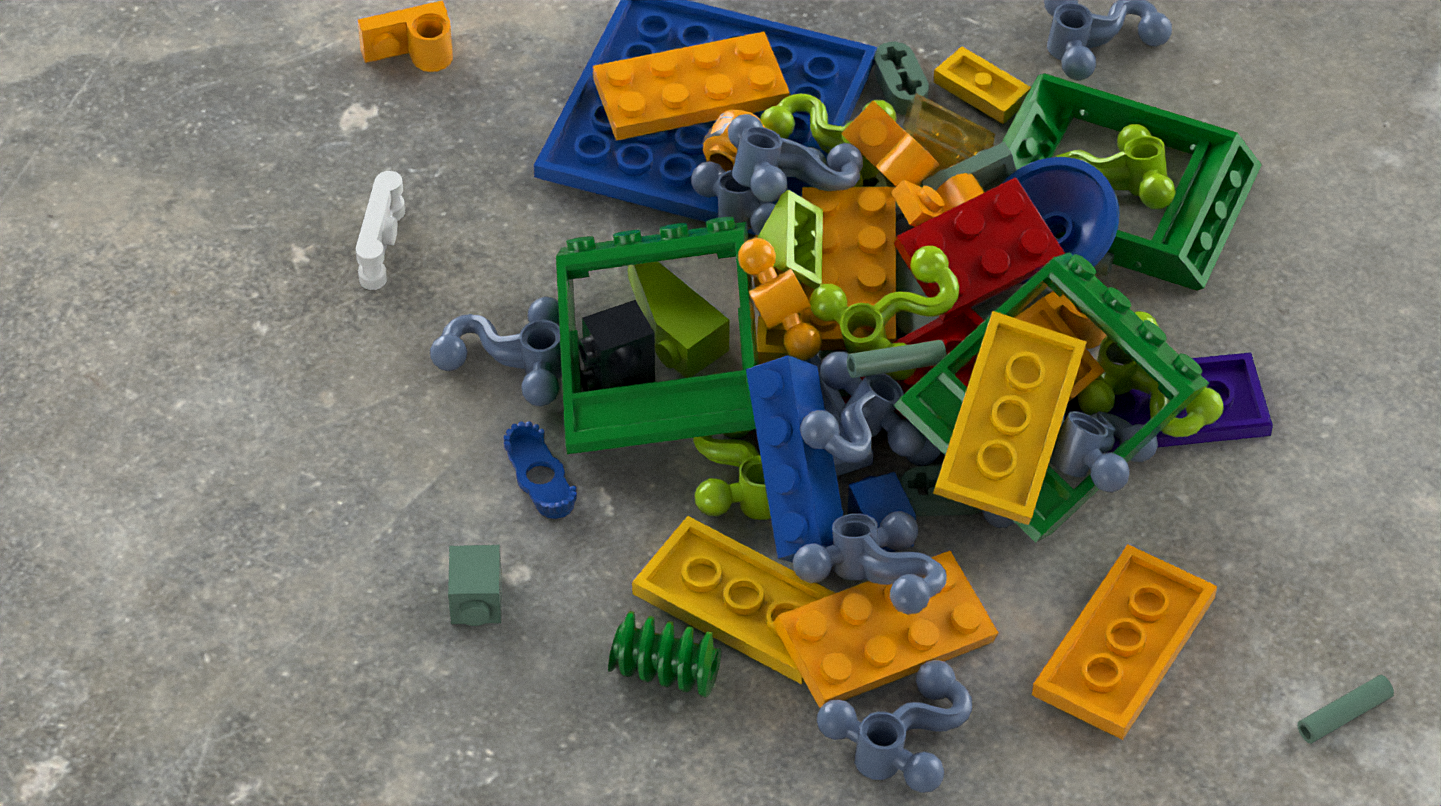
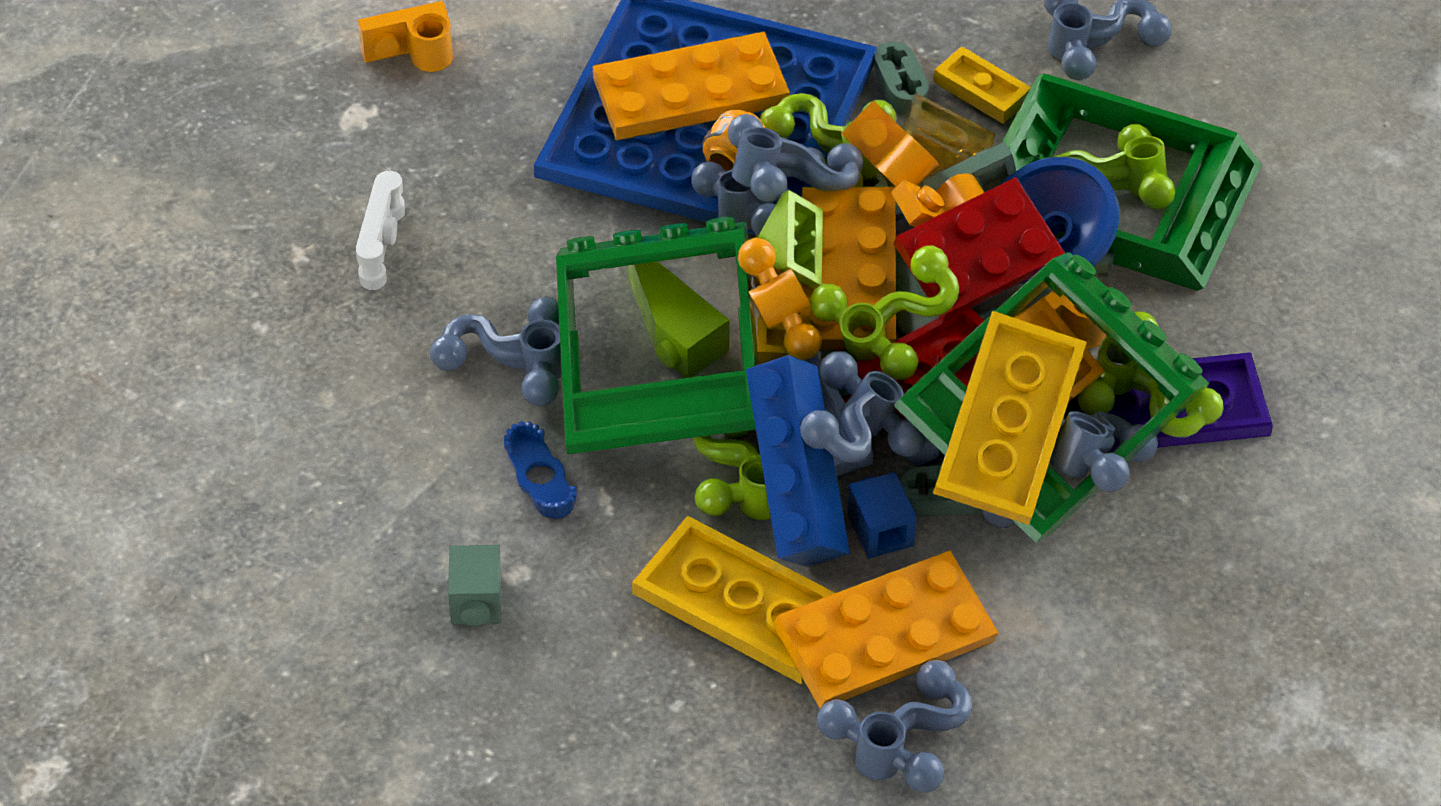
(617, 348): black brick -> none
(665, 655): green piece -> none
(859, 556): sand blue piece -> none
(895, 359): sand green piece -> none
(1124, 641): light orange plate -> none
(1345, 709): sand green piece -> none

